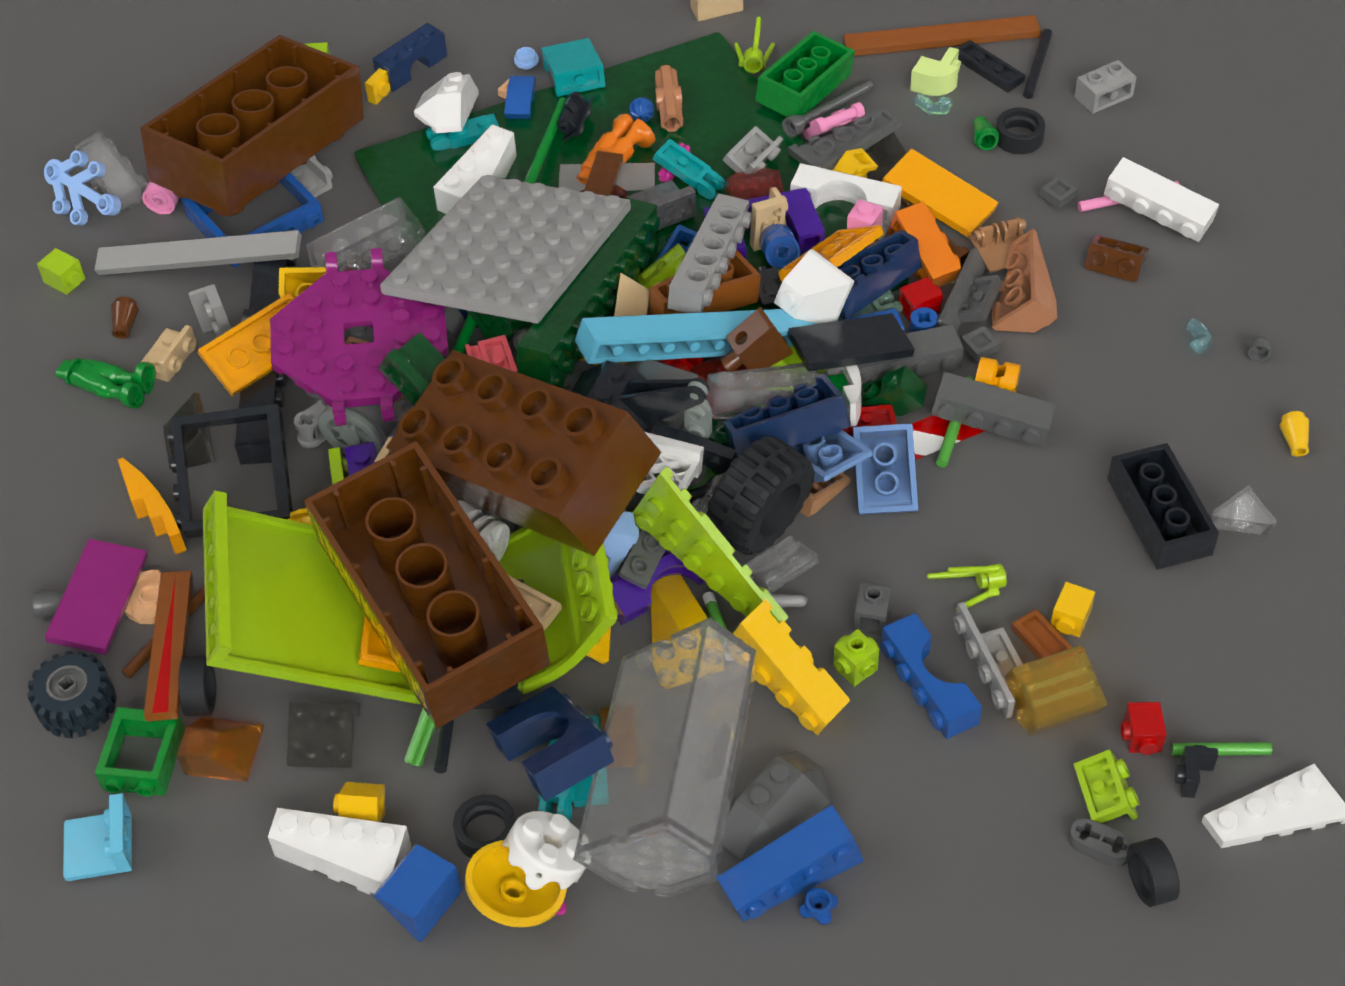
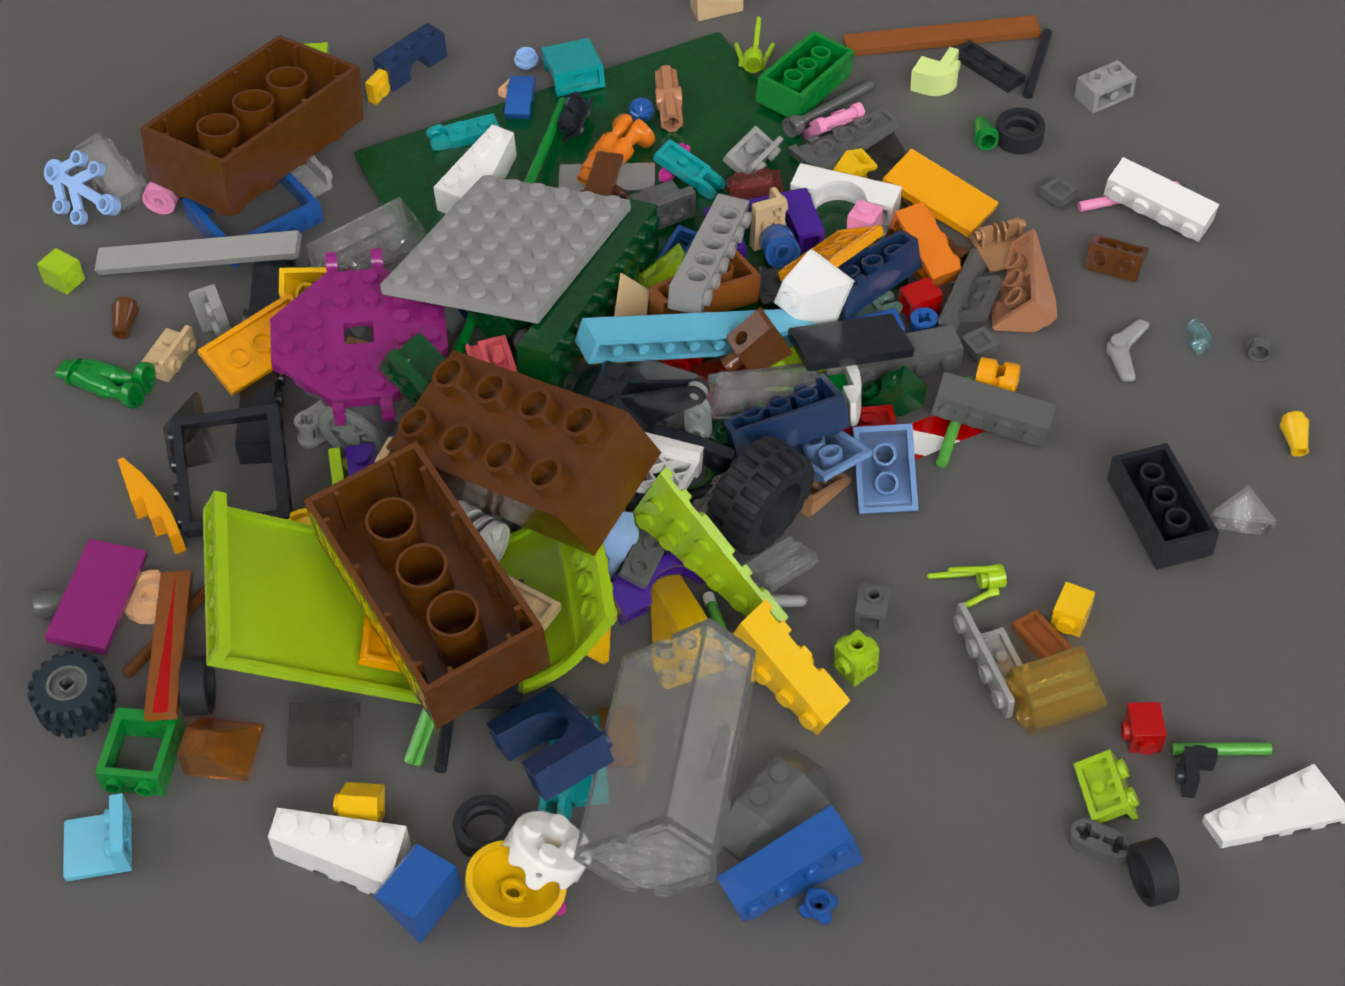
(447, 103): white wedge -> none
(932, 107): clear light blue arm -> none
(949, 705): blue arch -> none
(1119, 348): none -> light grey piece

